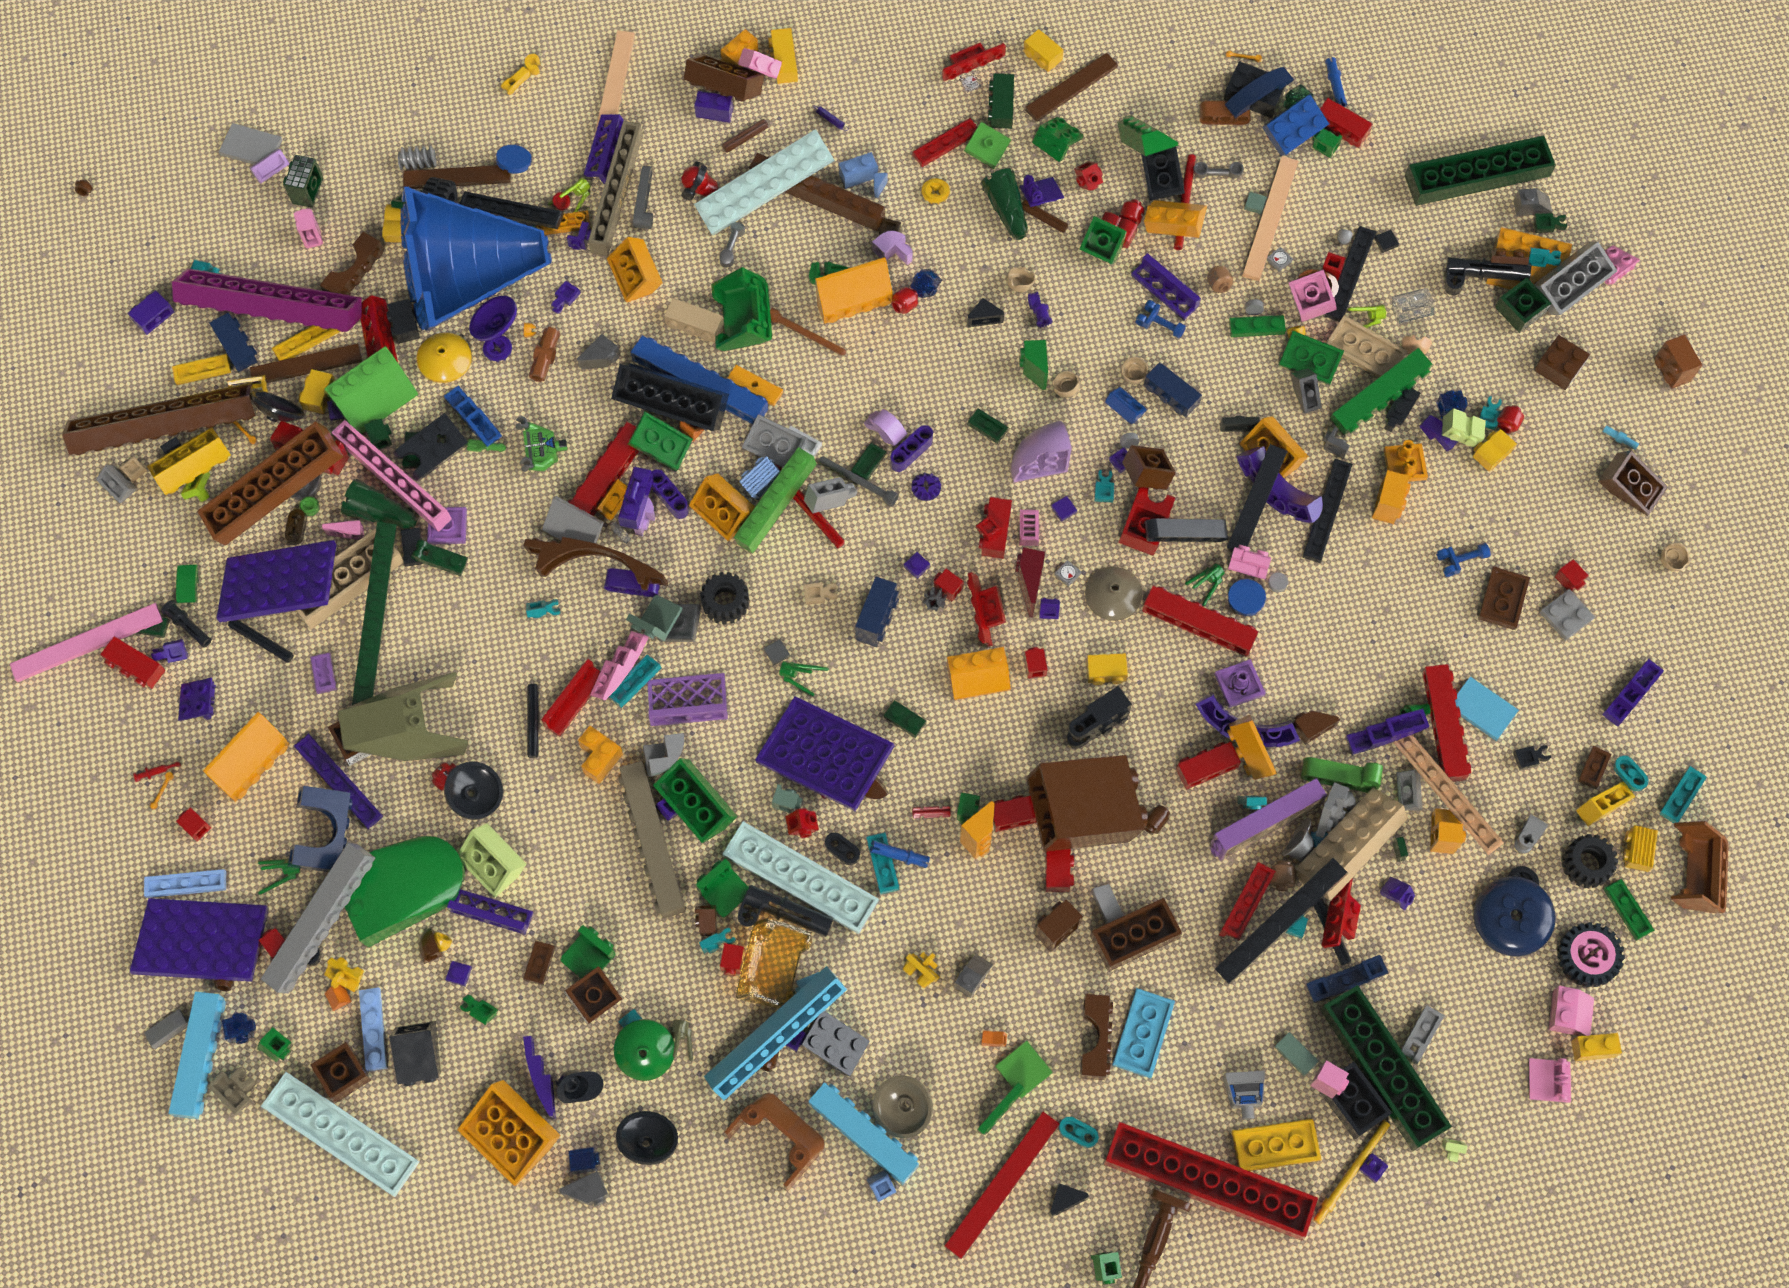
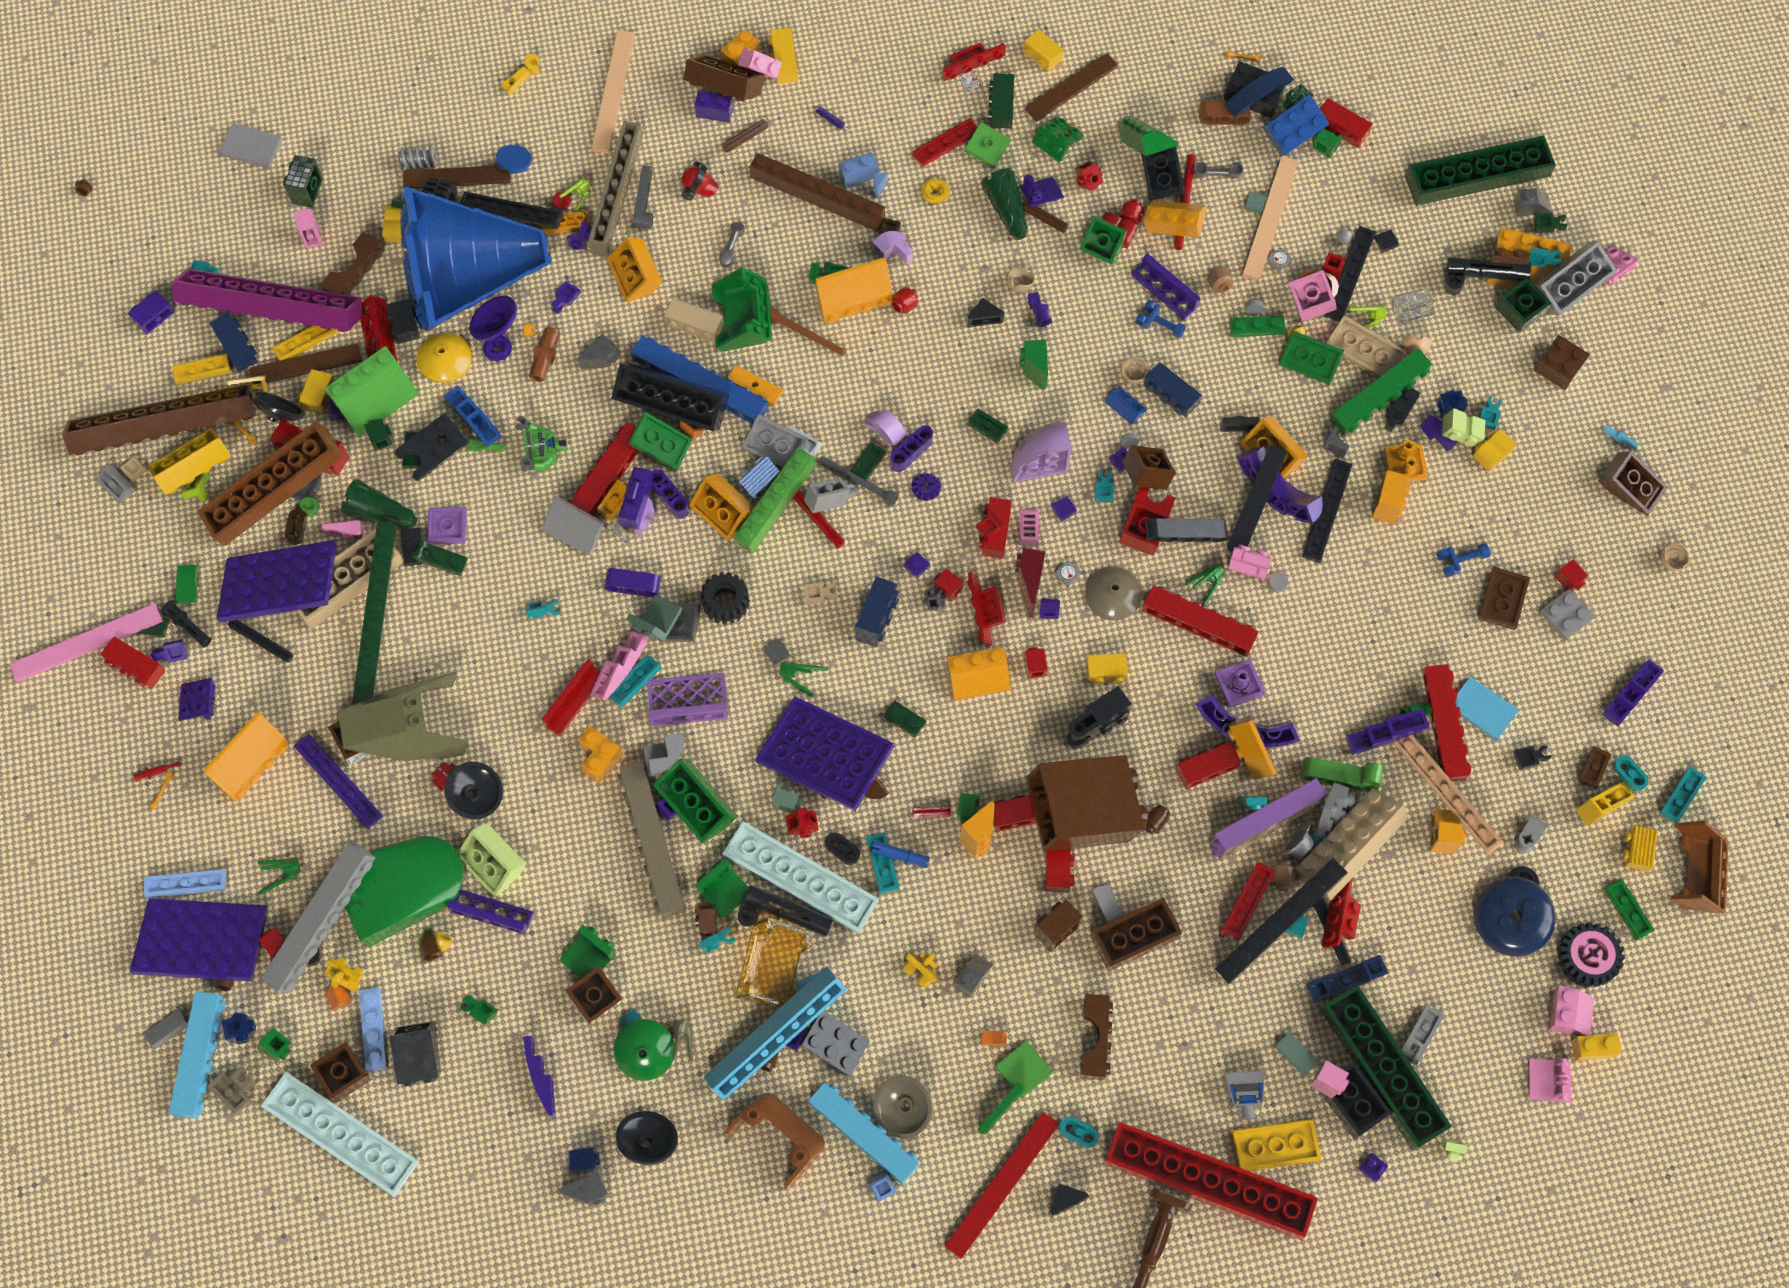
(170, 445): black tile -> none
(193, 824): red brick -> none
(269, 165): lavender tile -> none
(323, 673): medium lavender plate -> none
(335, 806): dark blue arch -> none
(392, 476): bright pink brick -> none
(458, 973): dark purple plate -> none
(508, 1132): light orange slope -> none
(532, 720): black axle -> none
(539, 963): reddish brown plate -> none
(555, 554): reddish brown slope -> none
(579, 1086): black piece -> none
(608, 146): dark purple fence -> none
(732, 959): red brick -> none
(764, 182): light aqua plate -> none
(926, 283): clear blue brick -> none
(1066, 384): tan hair -> none
(1112, 1264): green brick -> none
(1143, 1033): medium azure tile -> none
(1246, 597): blue tile -> none
(1306, 390): flat silver slope -> none
(1314, 724): reddish brown slope -> none
(1329, 1203): yellow bar -> none
(1334, 77): blue pin -> none
(1398, 892): dark purple bracket -> none
(1400, 849): dark green tile -> none
(1409, 790): light grey slope -> none
(1510, 419): red head -> none
(1599, 849): black tyre -> none
(1678, 361): dark orange brick -> none

